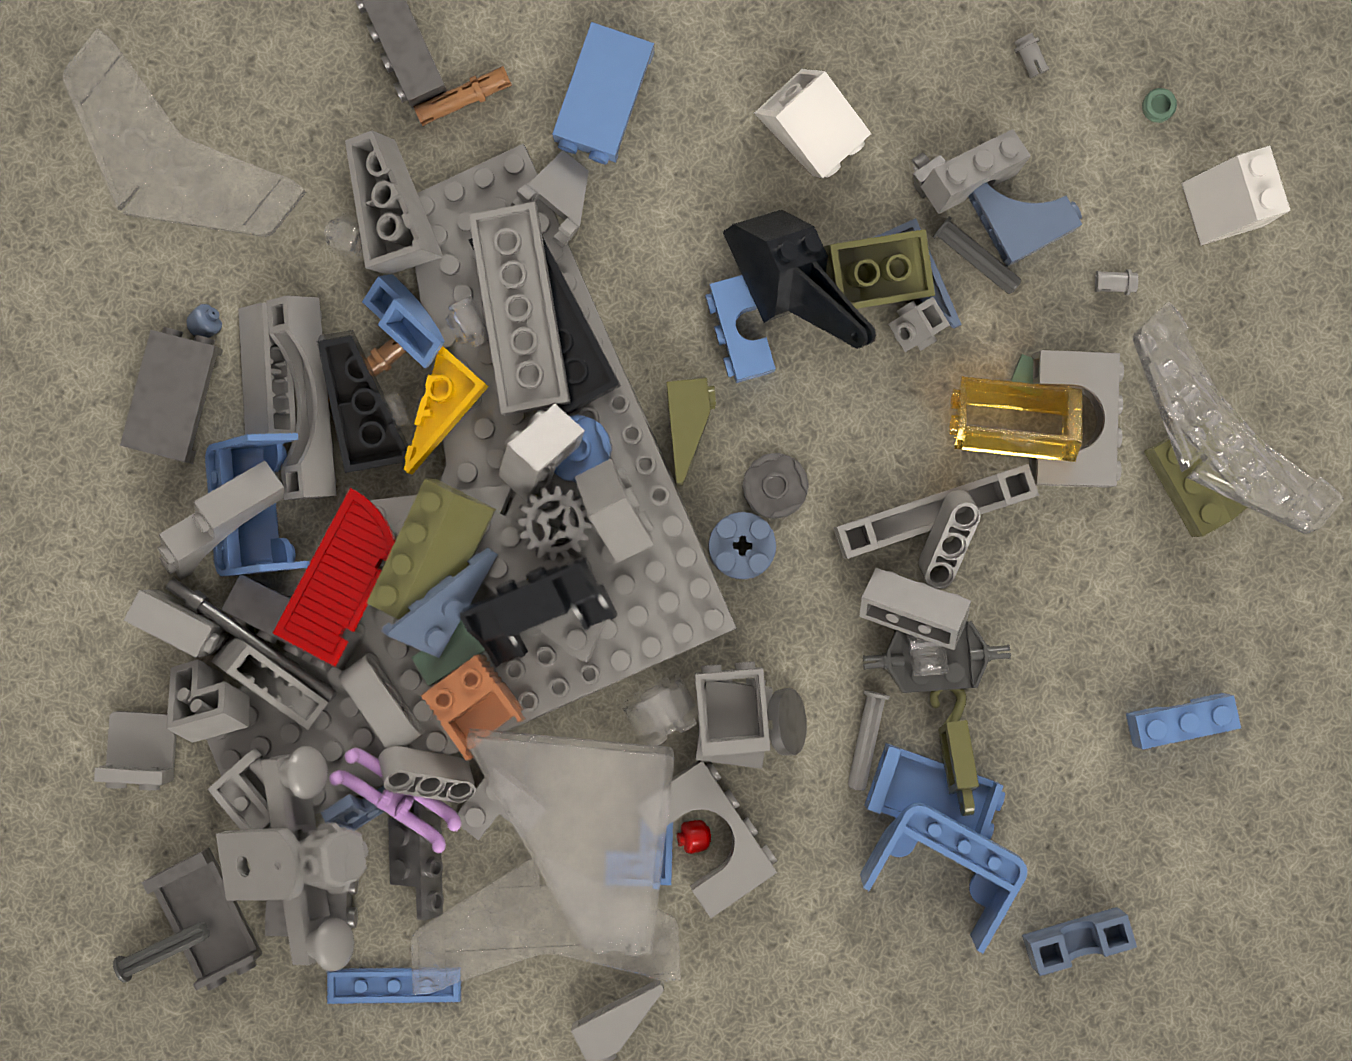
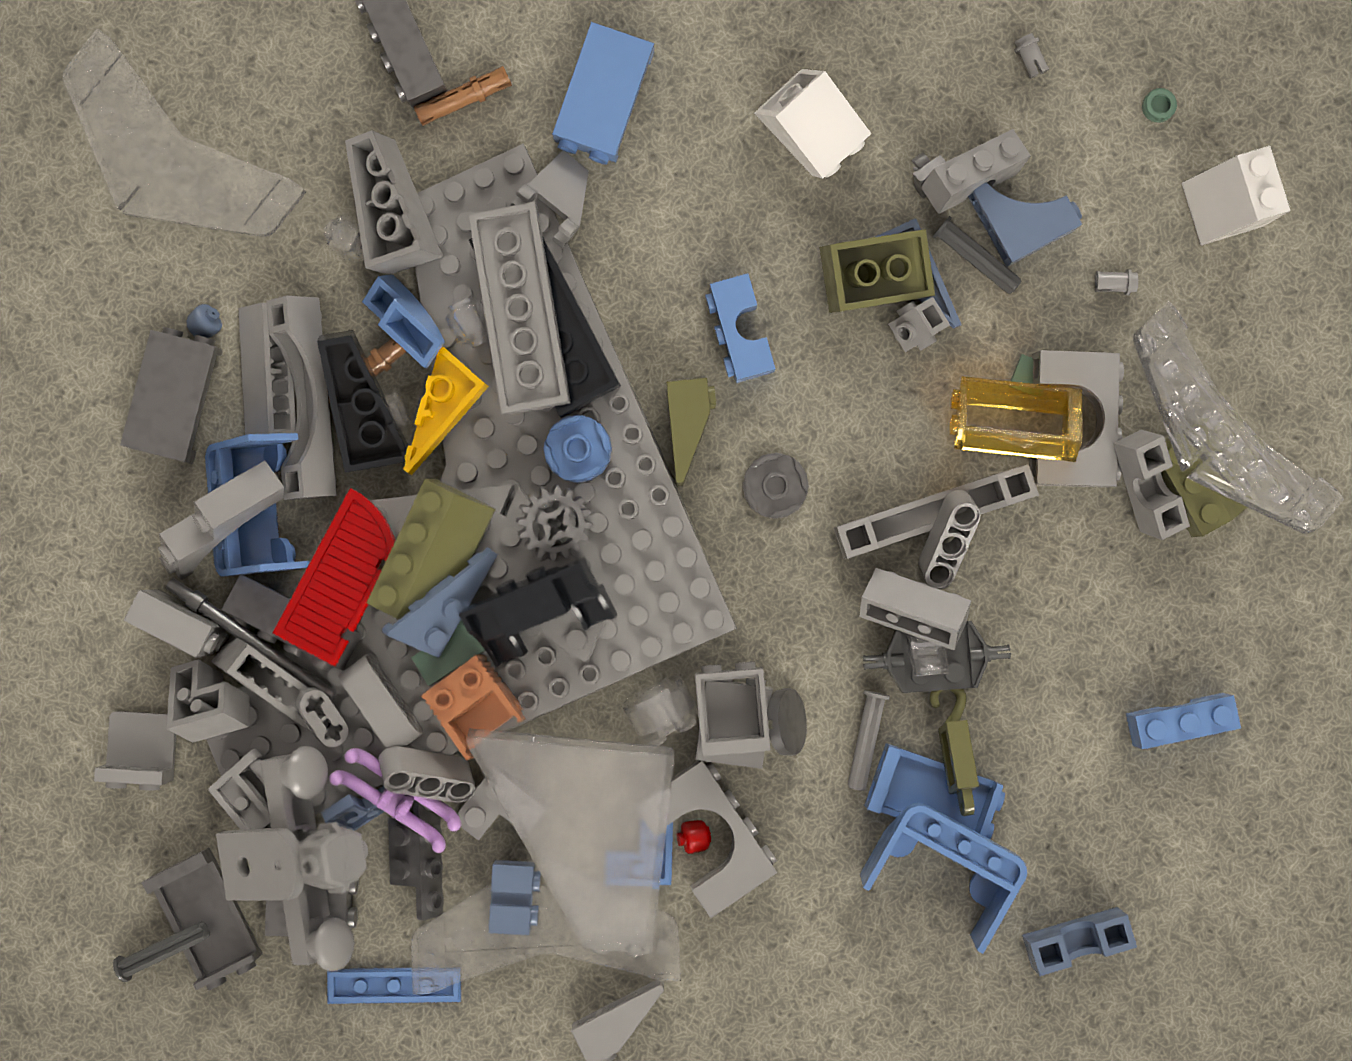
(315, 721): none -> light grey beam
(512, 897): none -> sand blue brick
(538, 450): brick -> none
(613, 510): light grey brick -> none
(755, 532): sand blue brick -> none
(787, 275): black slope -> none
(1155, 507): none -> light grey arch

